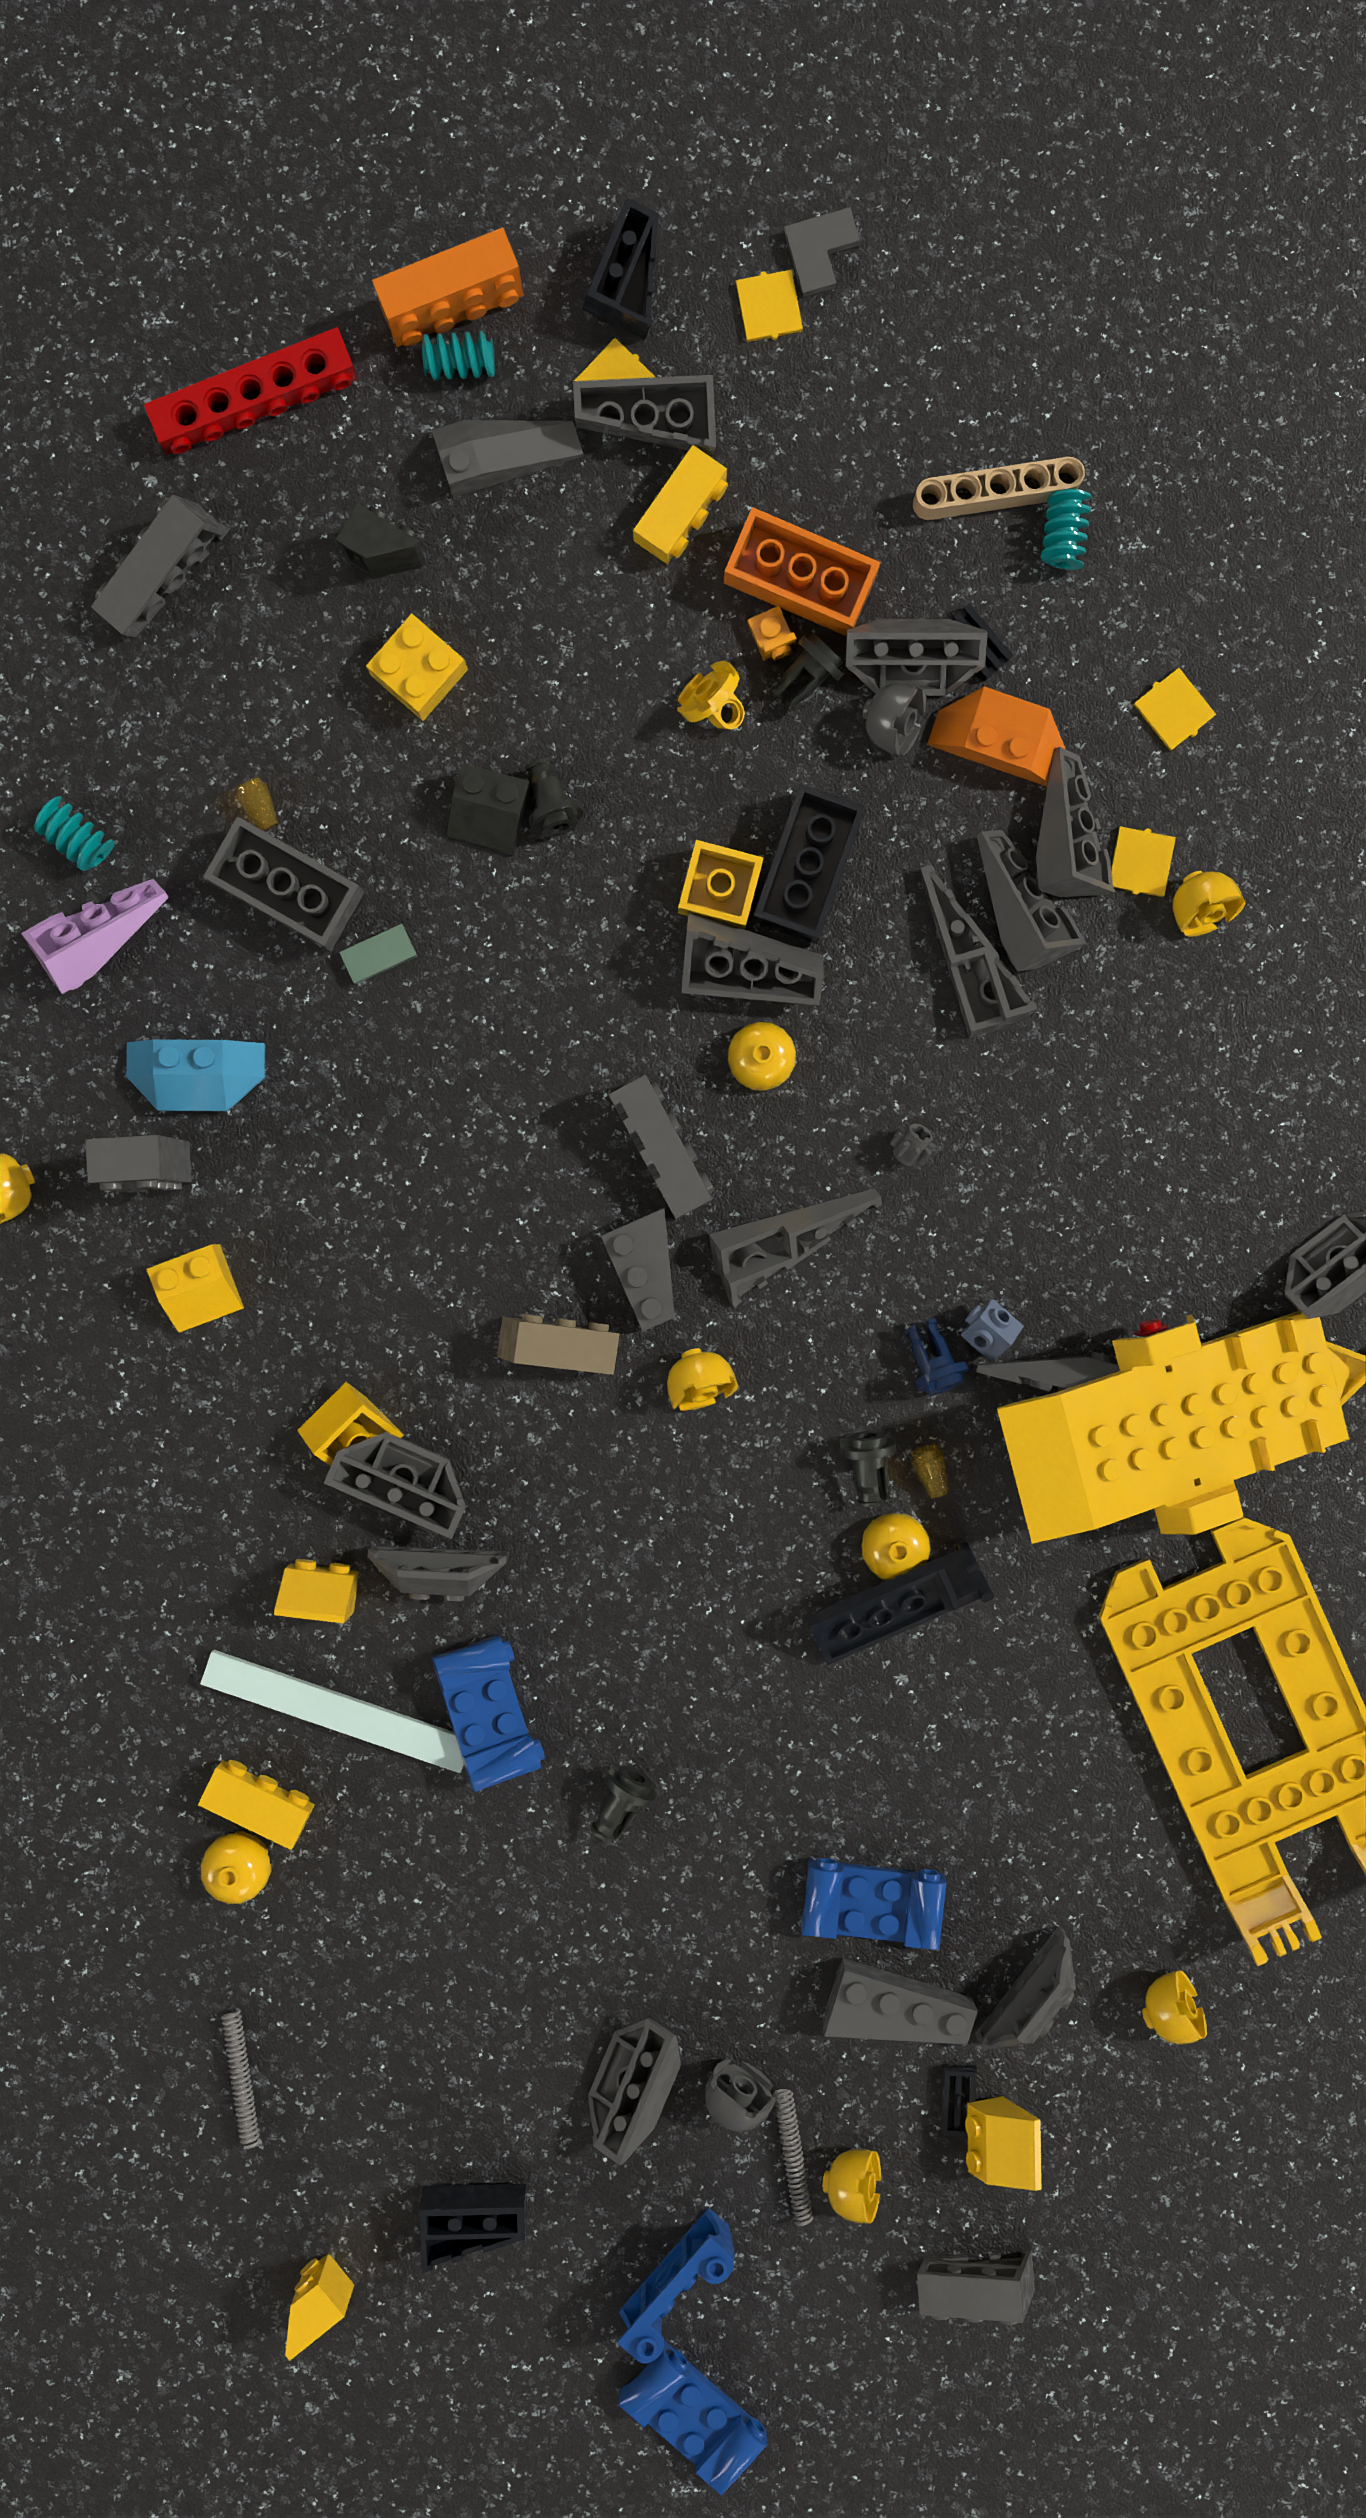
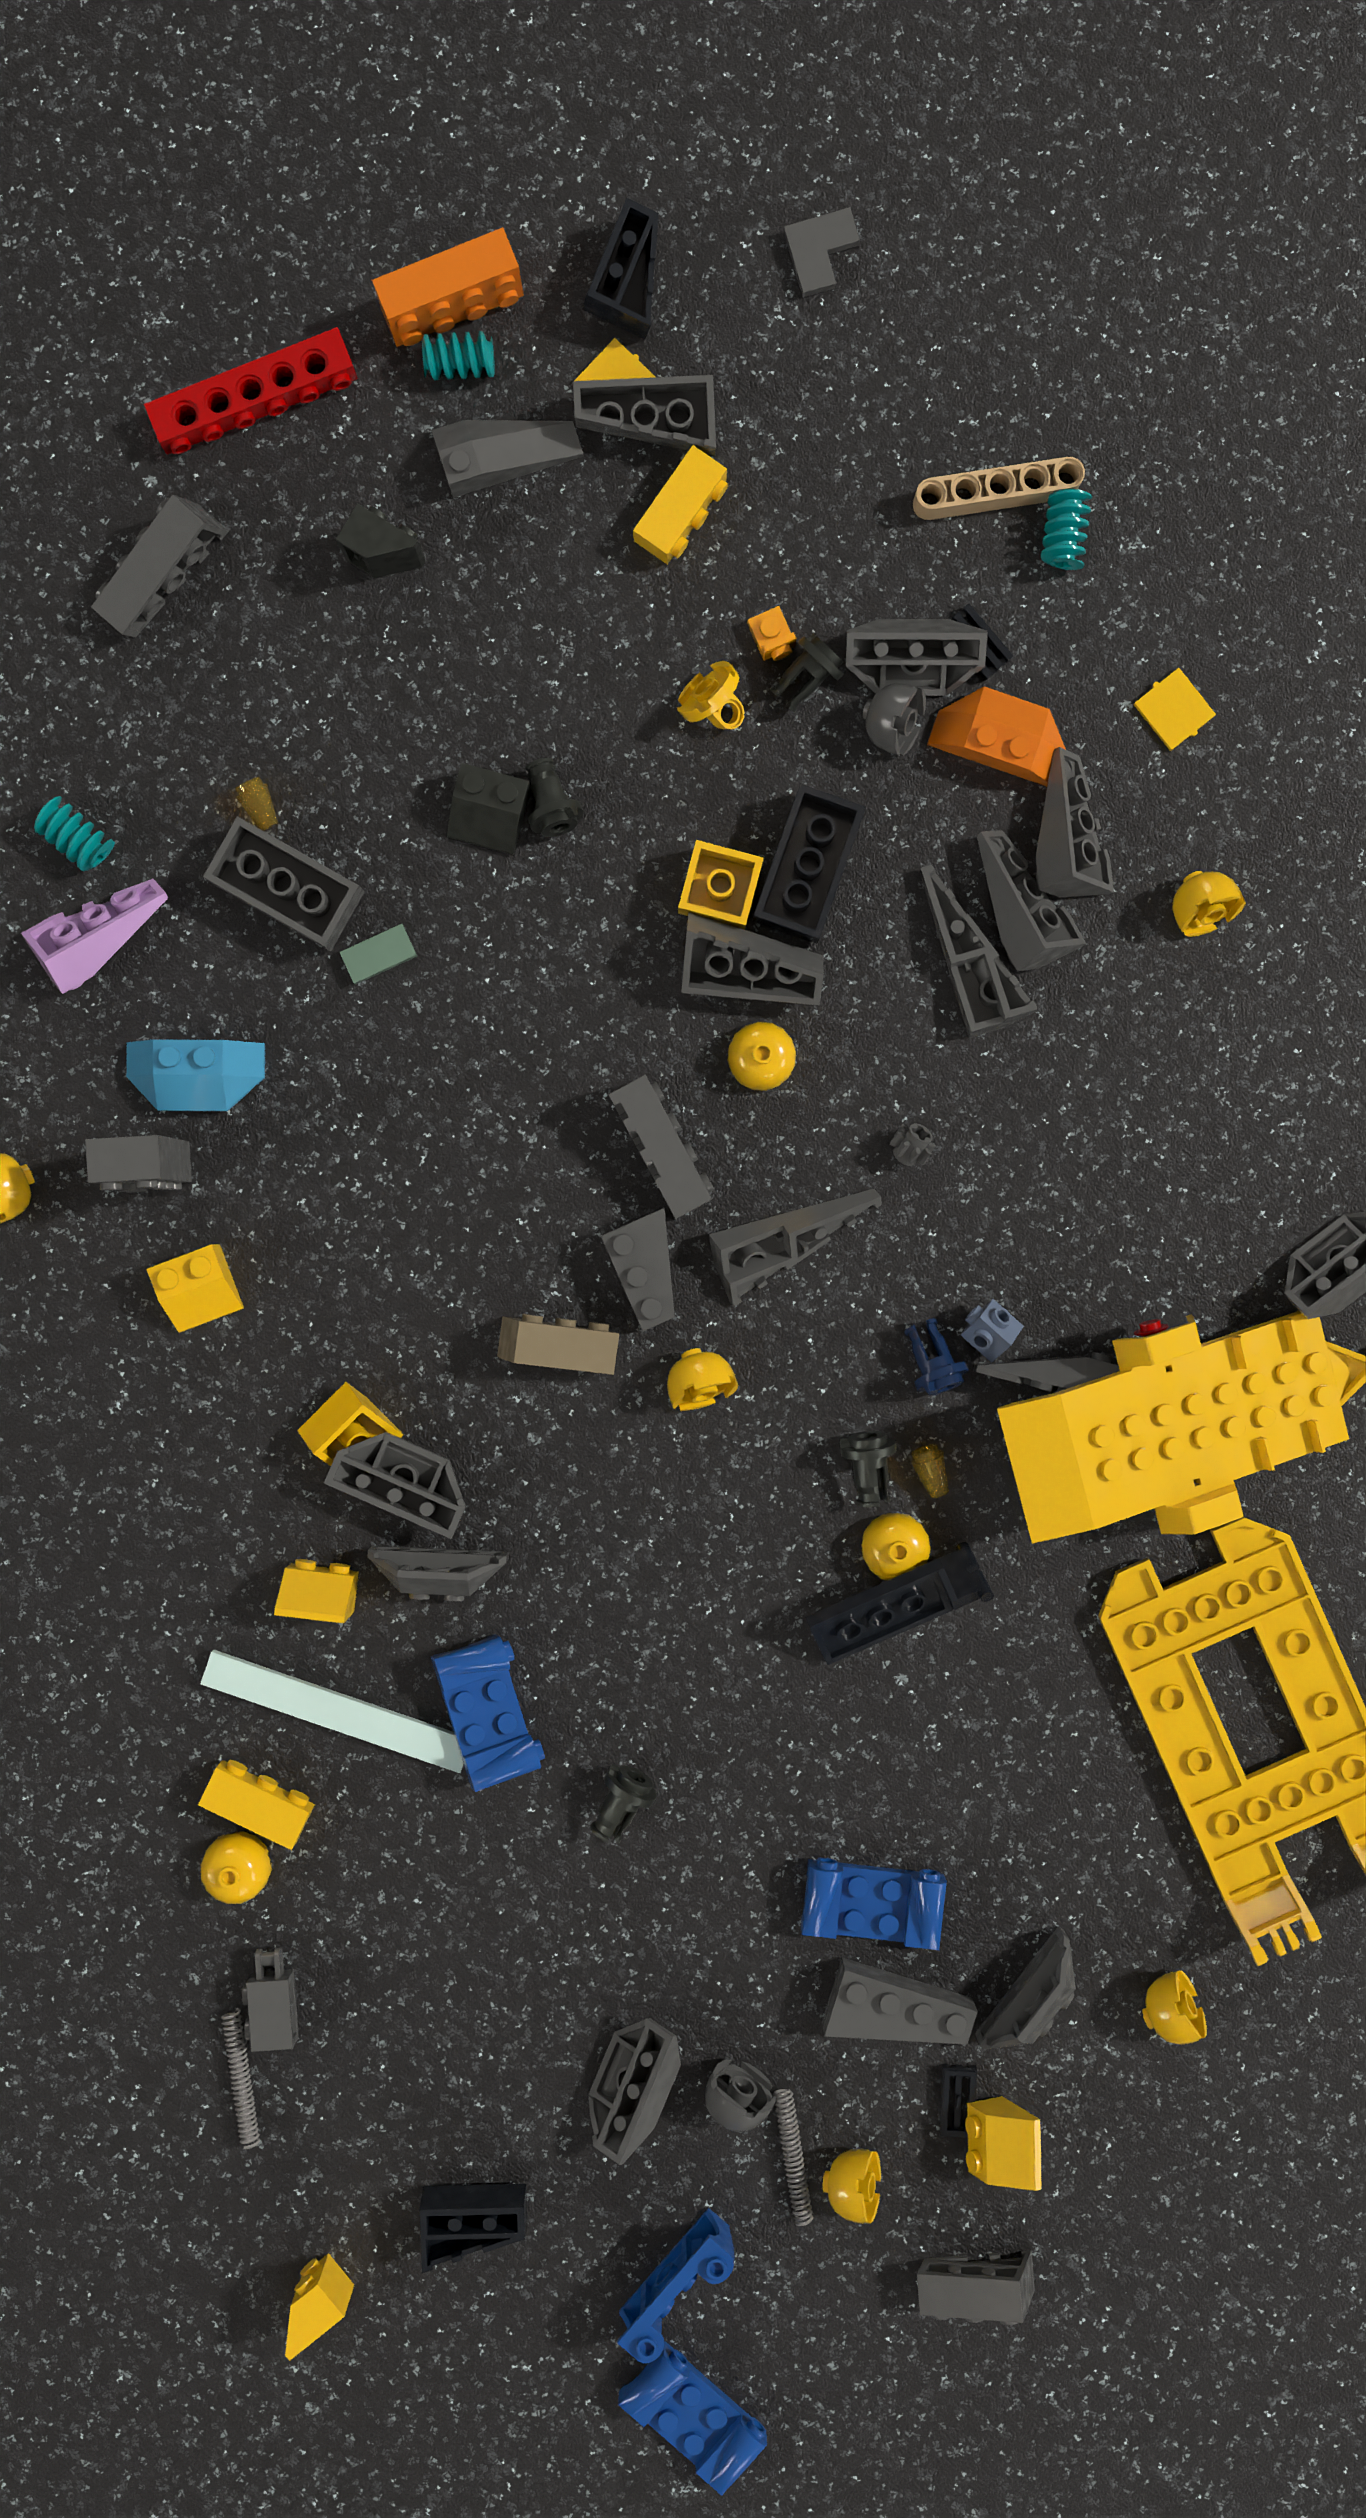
(270, 2004): none -> dark grey brick
(417, 667): yellow brick -> none
(769, 305): yellow piece -> none
(800, 572): orange brick -> none
(1142, 861): yellow piece -> none

